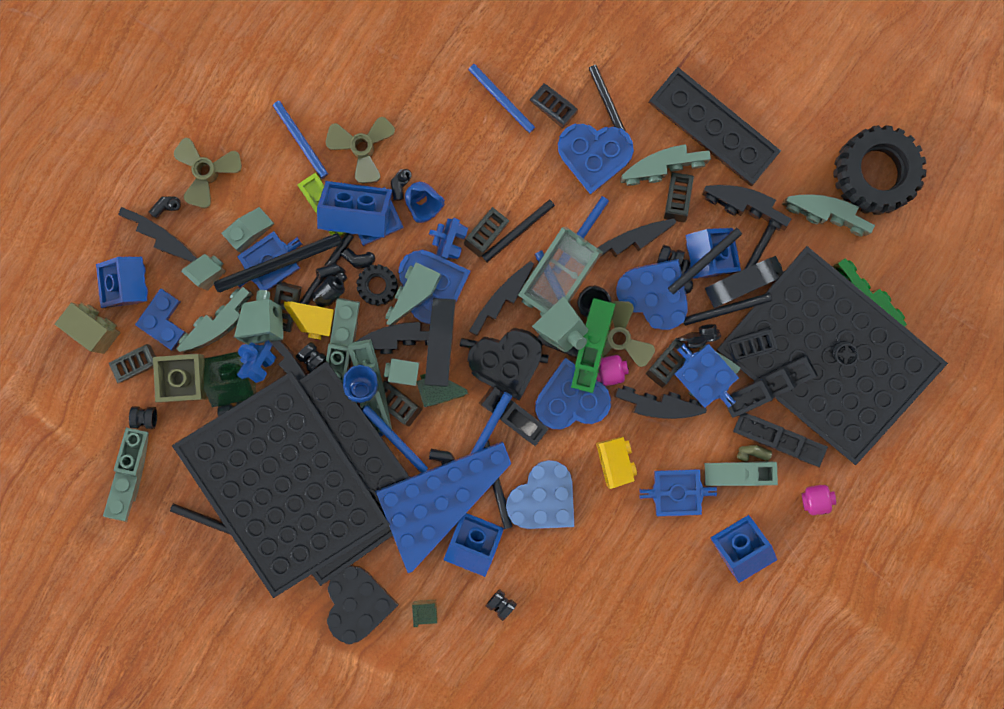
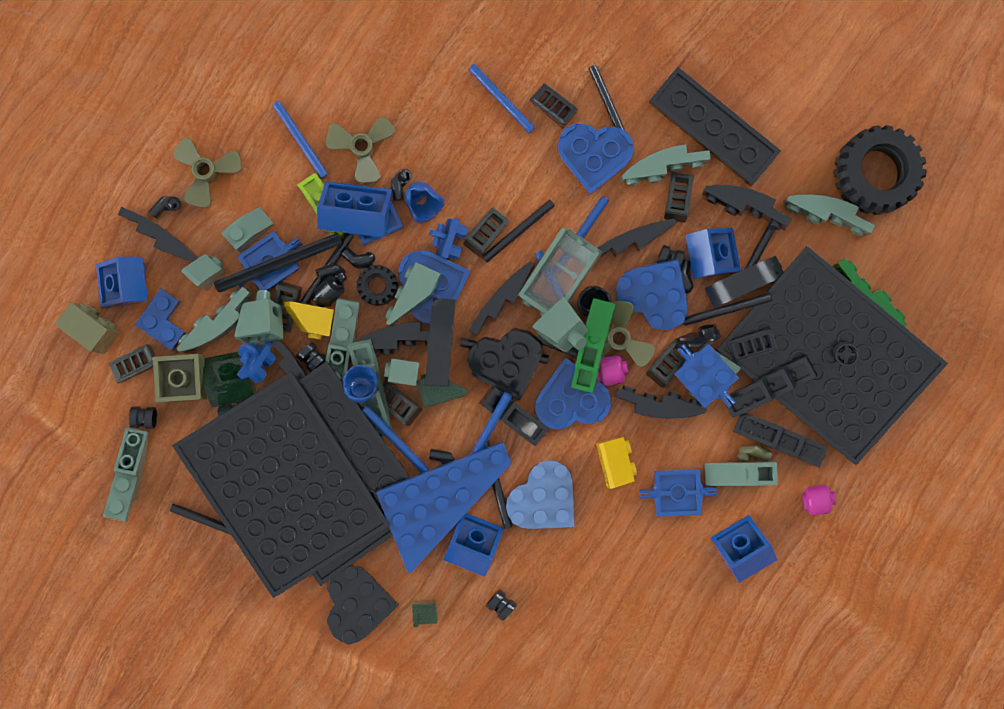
(705, 260): black bar -> none

